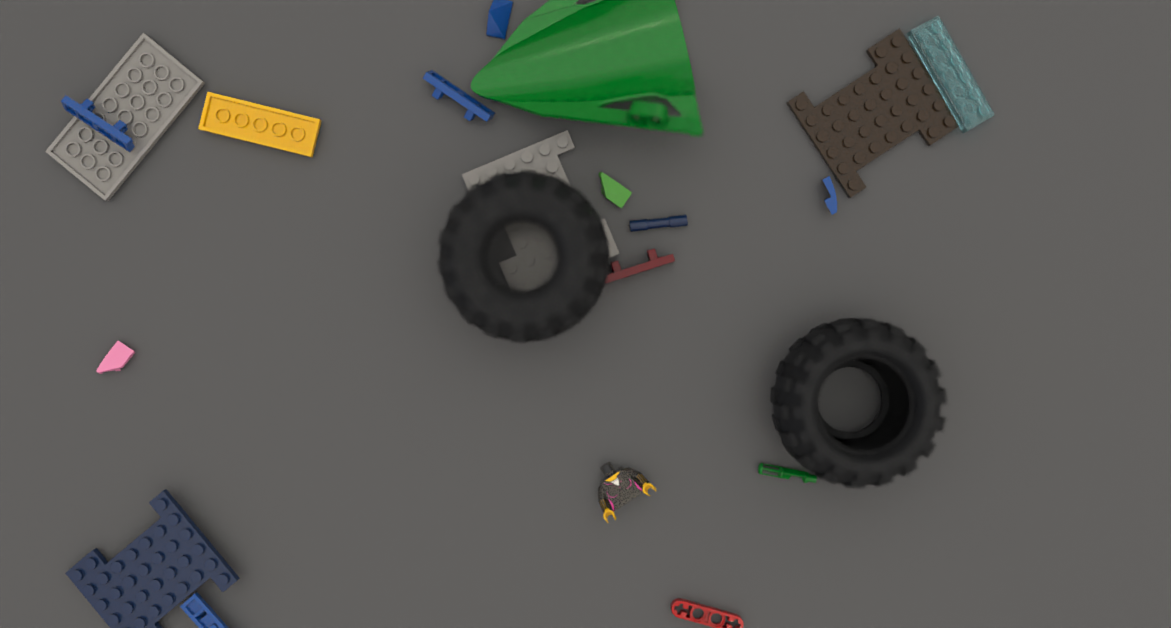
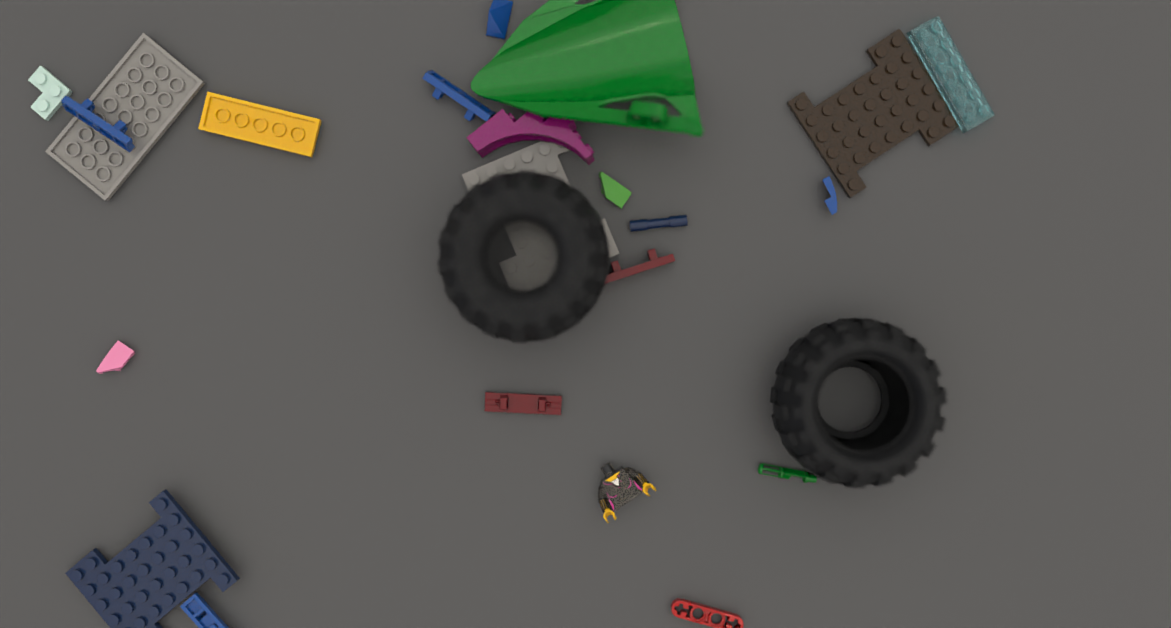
(53, 92): none -> light aqua plate
(505, 129): none -> magenta arch
(523, 403): none -> dark red hinge

